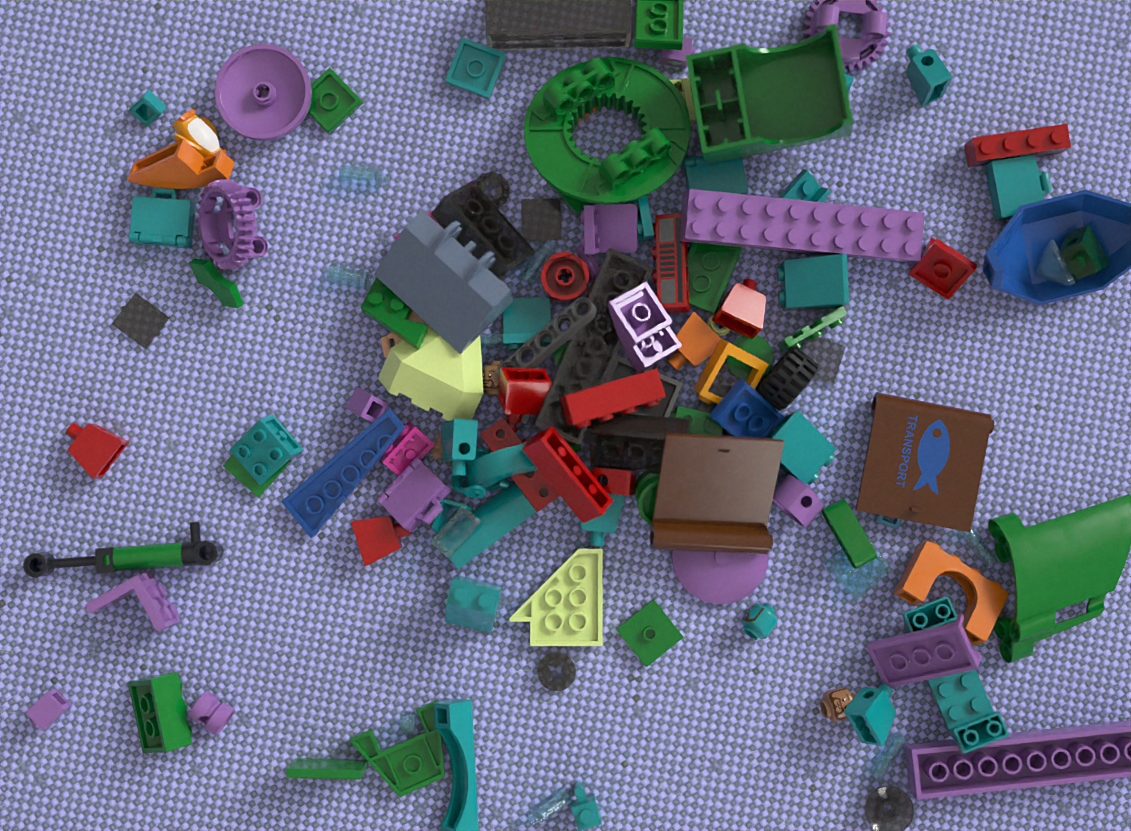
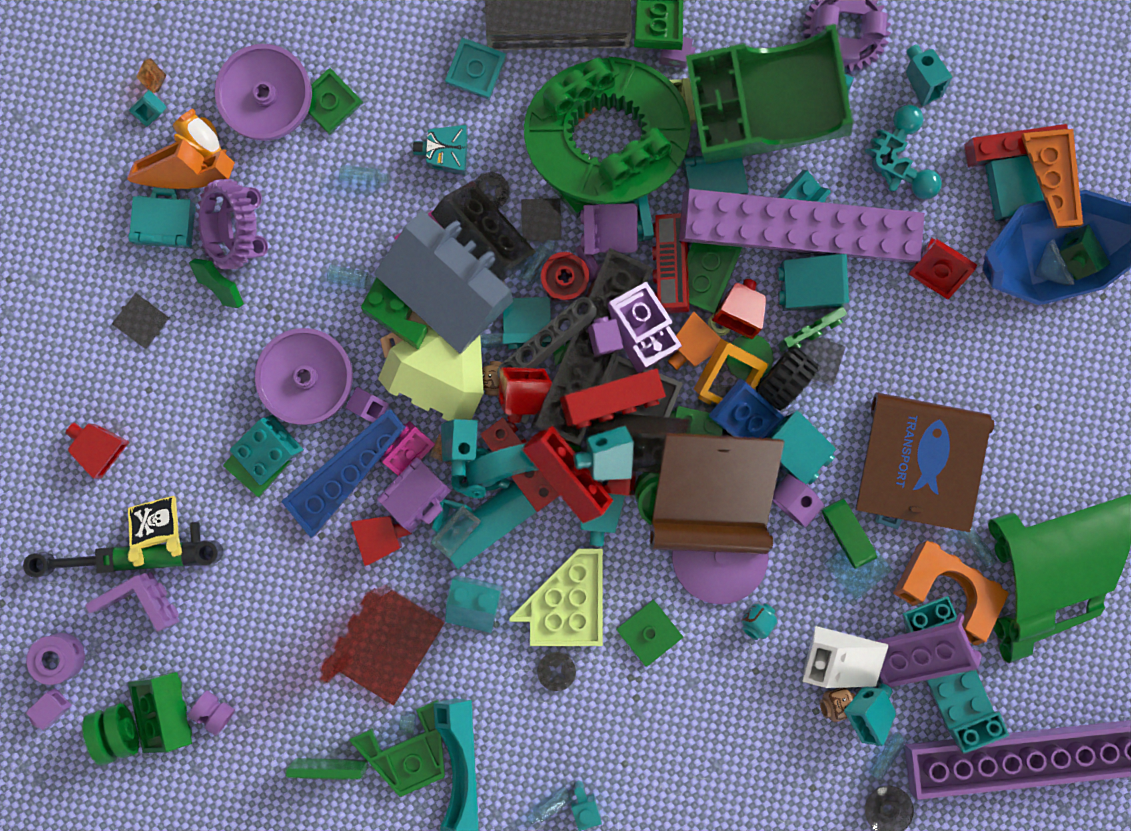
(69, 664): none -> medium lavender piece
(110, 734): none -> green wheel
(151, 75): none -> clear orange plate
(152, 525): none -> flag
(303, 376): none -> medium lavender dish
(383, 643): none -> clear red bracket
(445, 149): none -> teal torso
(605, 336): none -> medium lavender brick
(608, 455): none -> teal torso
(843, 660): none -> white slope
(907, 121): none -> teal piece
(1057, 174): none -> orange wing

